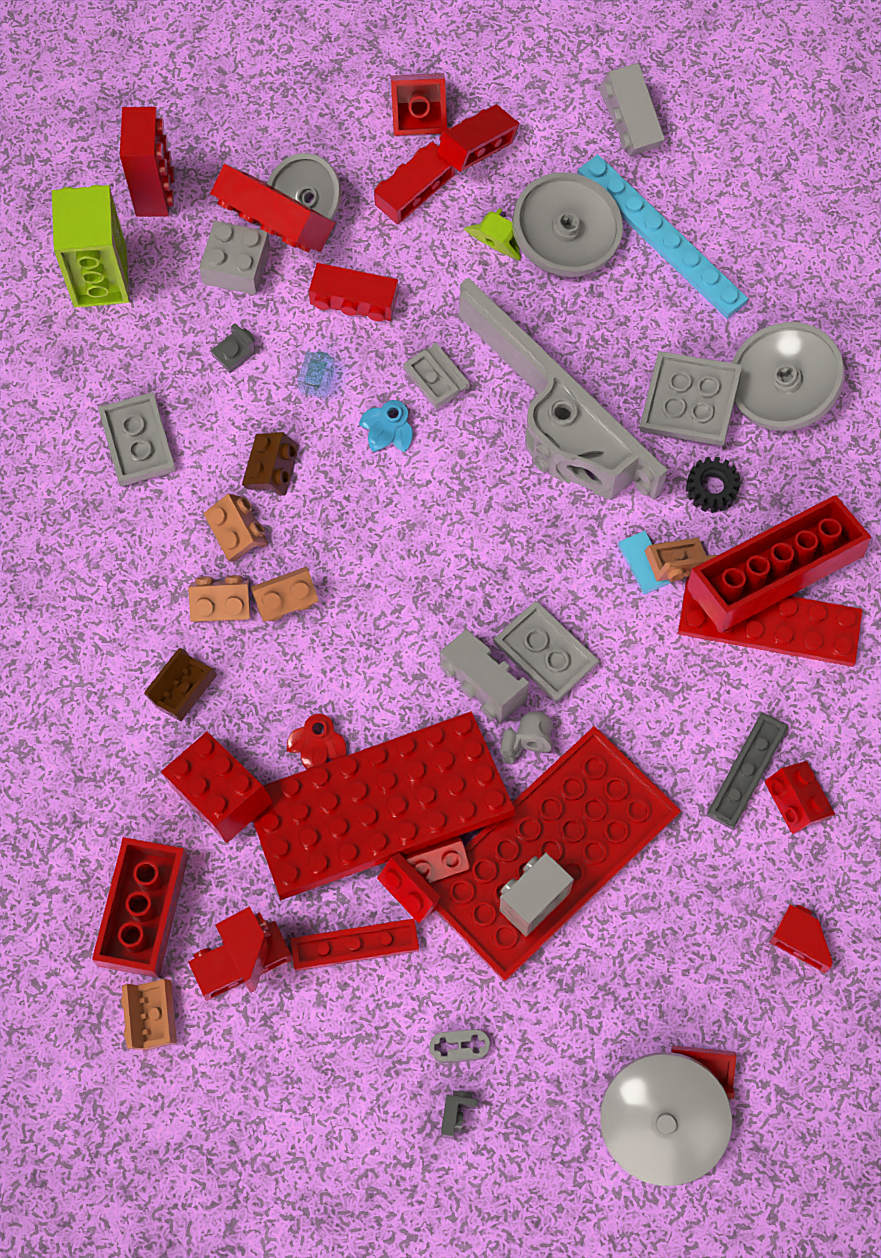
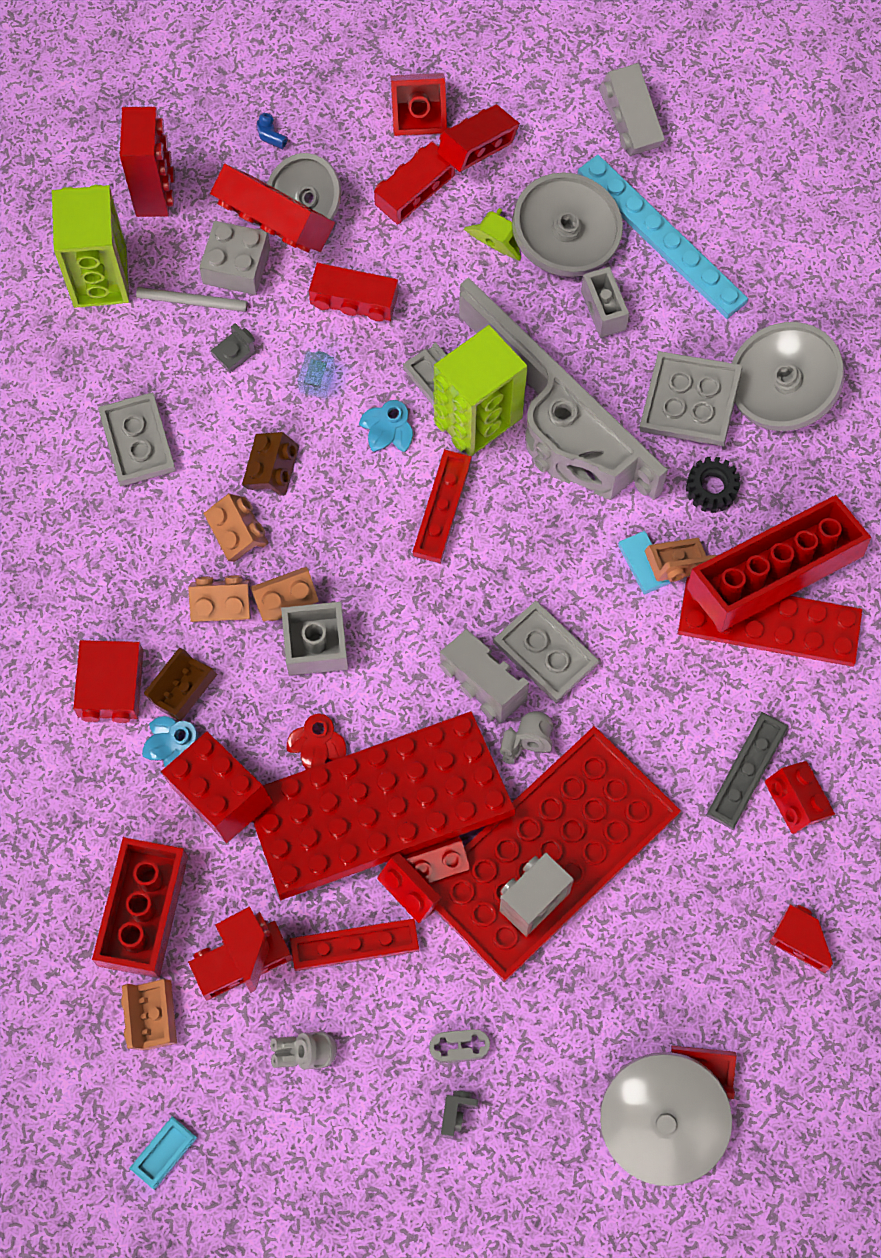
(108, 680): none -> red brick
(163, 1153): none -> medium azure tile
(165, 743): none -> dark azure plate
(191, 299): none -> light grey bar
(267, 131): none -> blue arm
(308, 1050): none -> light grey piece
(314, 638): none -> light grey brick
(442, 506): none -> red plate
(479, 391): none -> lime brick
(604, 302): none -> light grey brick

